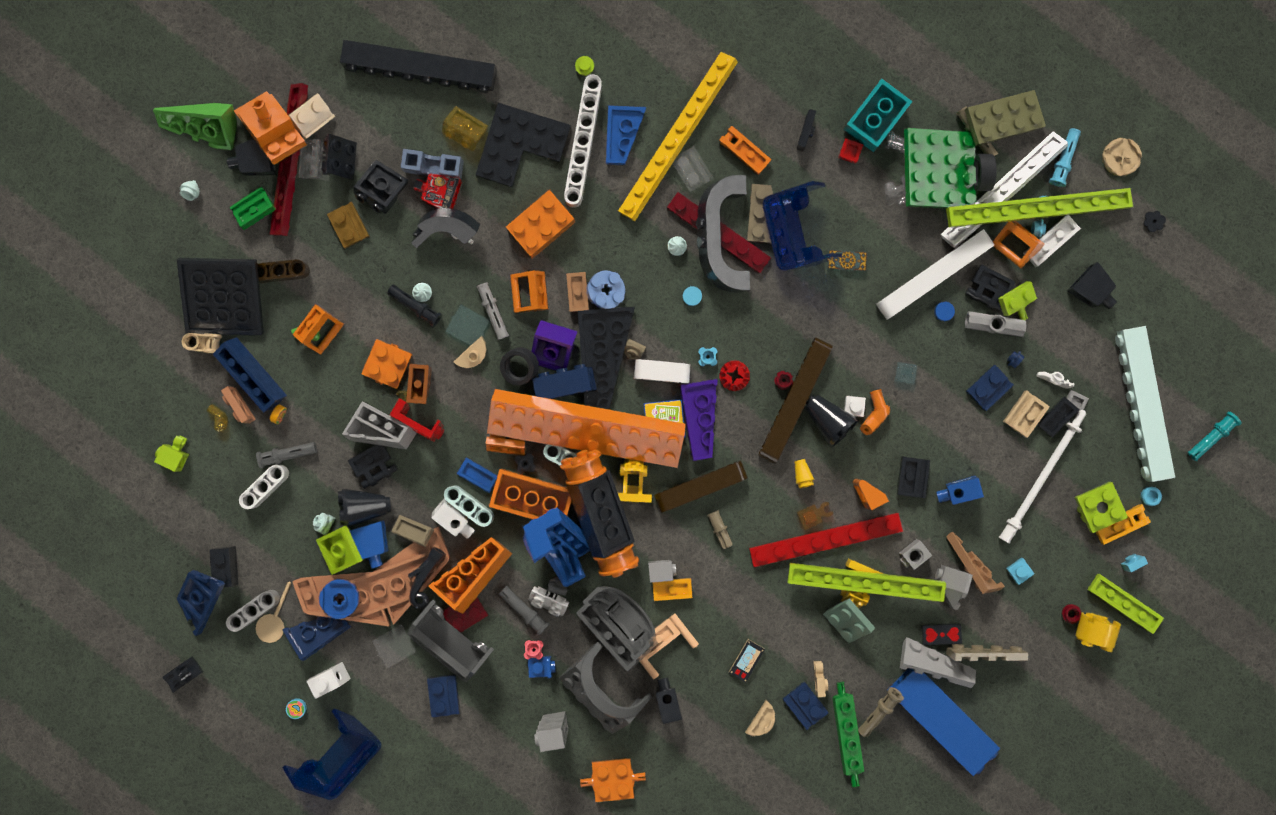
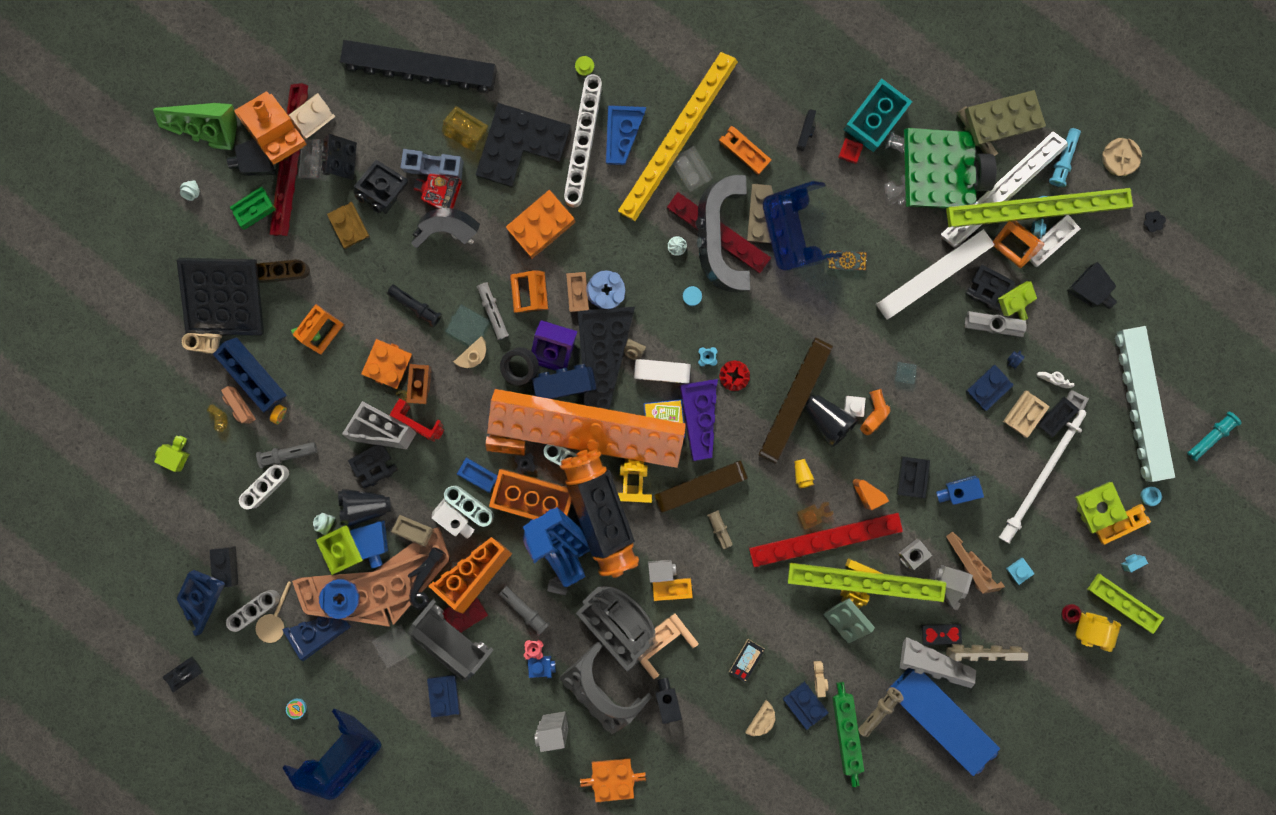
(327, 680): white torso -> none
(422, 292): light aqua plate -> none
(539, 599): white hinge -> none
(788, 380): dark red plate -> none
(944, 311): blue tile -> none

